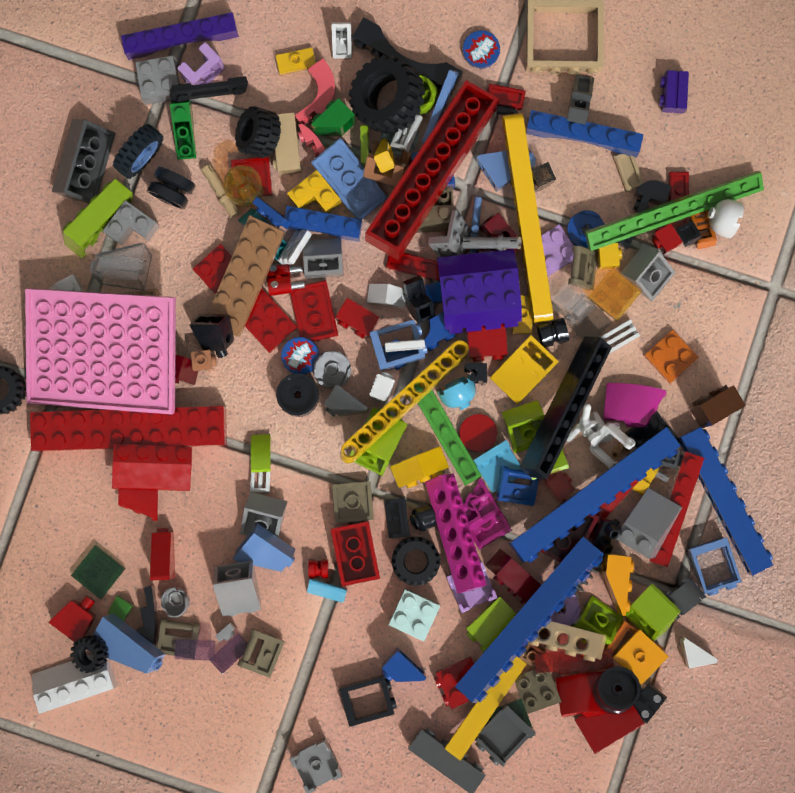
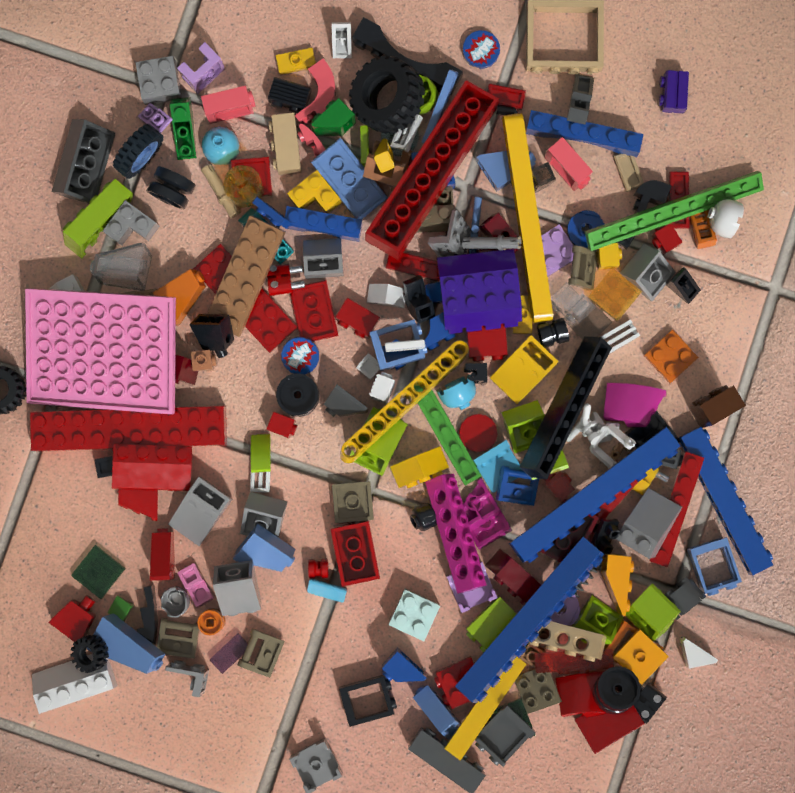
(104, 466): none -> black plate
(155, 117): none -> lavender slope
(185, 289): none -> orange slope
(186, 91): black container -> none
(195, 649): clear purple tile -> none
(196, 585): none -> bright pink slope
(199, 511): none -> light grey slope
(199, 682): none -> light grey bracket
(206, 29): dark purple arch -> none
(211, 621): none -> orange wheel
(220, 145): none -> medium azure cylinder
(226, 633): light grey plate -> none
(228, 104): none -> coral window
(257, 132): black tyre -> none
(282, 425): none -> red brick
(289, 95): none -> black brick
(294, 247): white tile -> none
(331, 369): flat silver tile -> none
(368, 366): none -> white plate
(396, 518): black hinge -> none
(427, 573): black tyre -> none
(437, 711): none -> medium blue slope
(568, 164): none -> coral window
(684, 285): none -> black slope
(689, 233): black tile -> none

